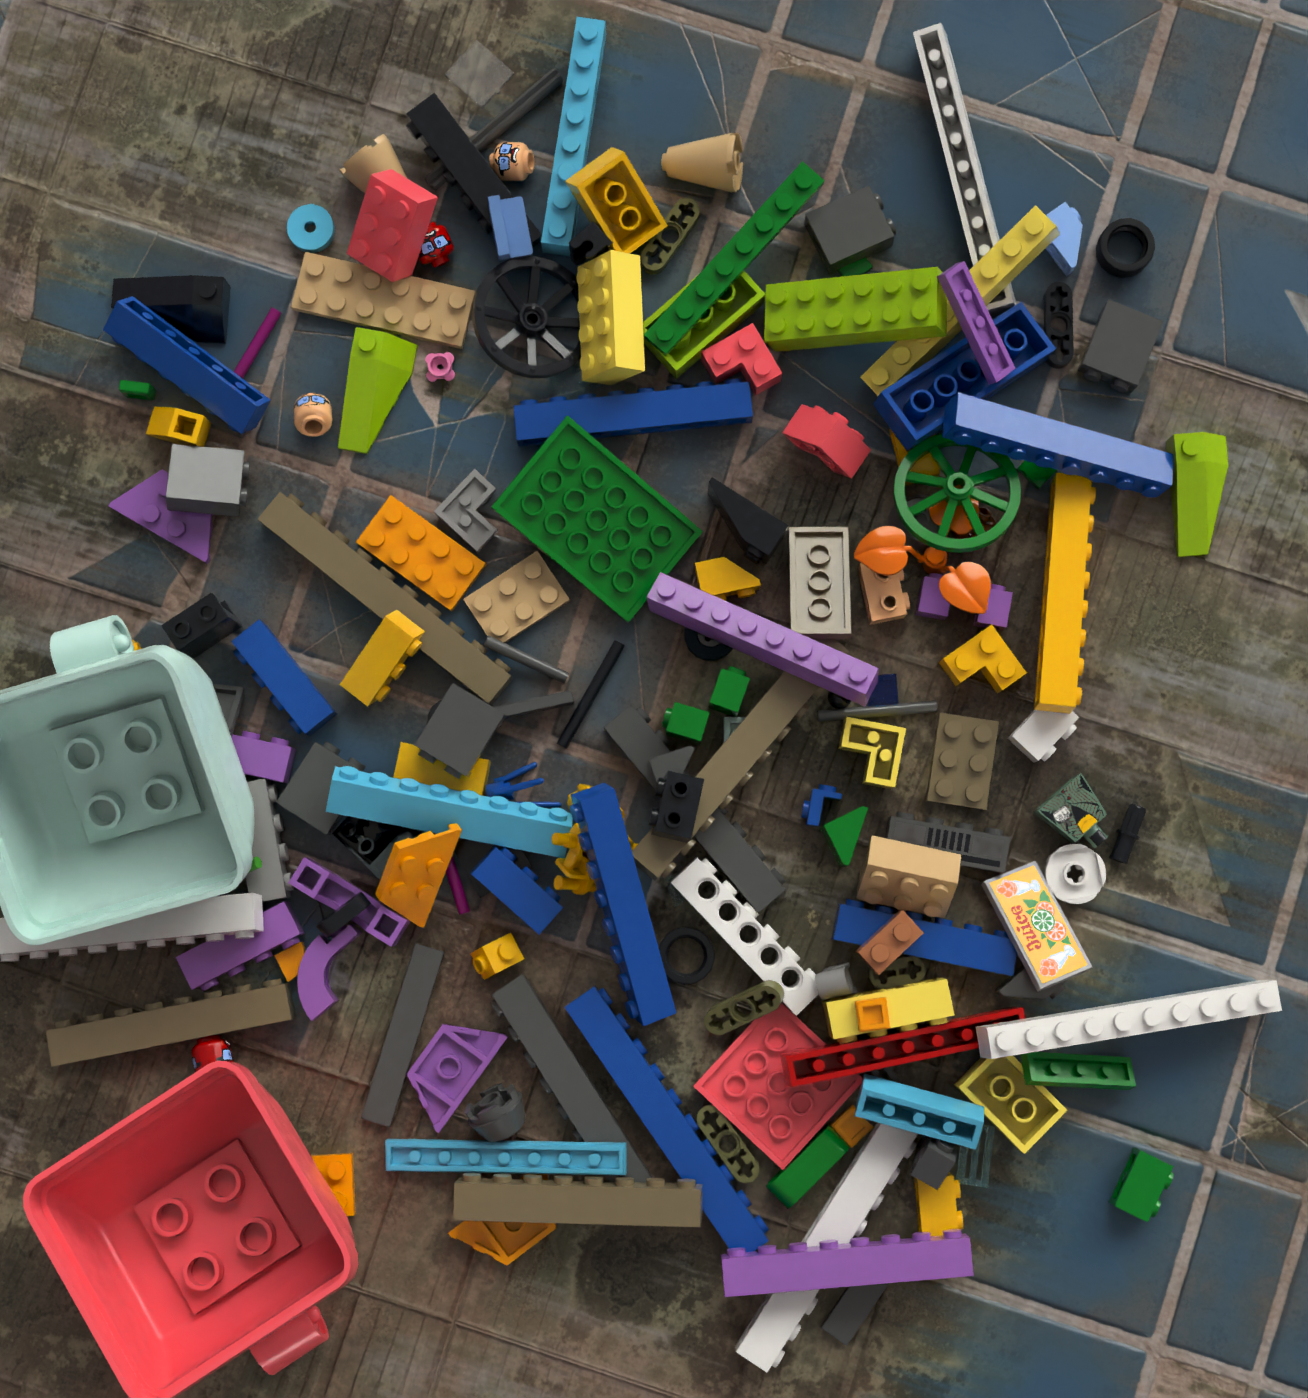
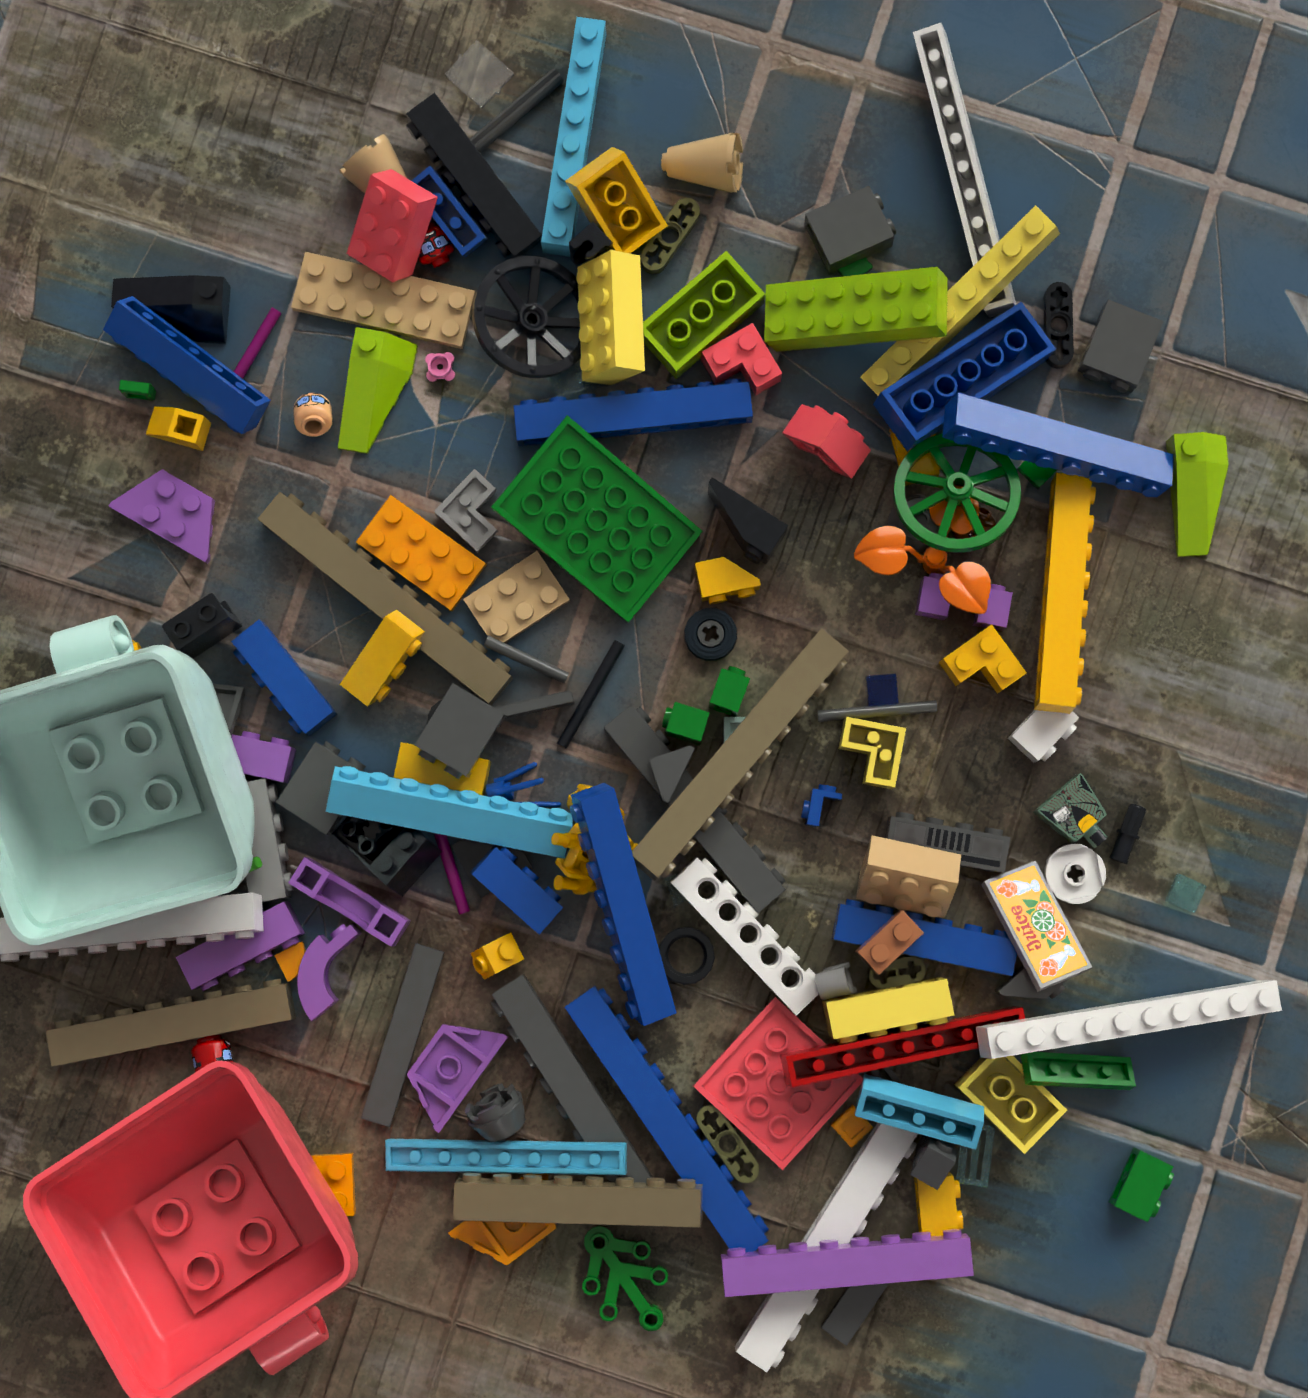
(207, 480): brick -> none
(310, 215): medium azure piece -> none
(343, 914): black beam -> none
(416, 873): light orange wing -> none
(451, 214): none -> blue brick
(509, 227): medium blue panel -> none
(512, 161): light nougat head -> none
(621, 1274): none -> green plant
(676, 806): black brick -> none
(734, 259): green plate -> none
(750, 996): olive beam -> none
(763, 639): medium lavender brick -> none
(807, 1166): green beam -> none
(820, 582): plate -> none
(836, 702): black hinge -> none
(843, 834): green slope -> none
(872, 1014): light orange tile -> none
(883, 595): light nougat brick -> none
(962, 761): dark tan plate -> none
(976, 322): medium lavender plate -> none
(1066, 246): light blue slope -> none
(1133, 227): black tyre -> none
(1185, 893): none -> clear light blue tile

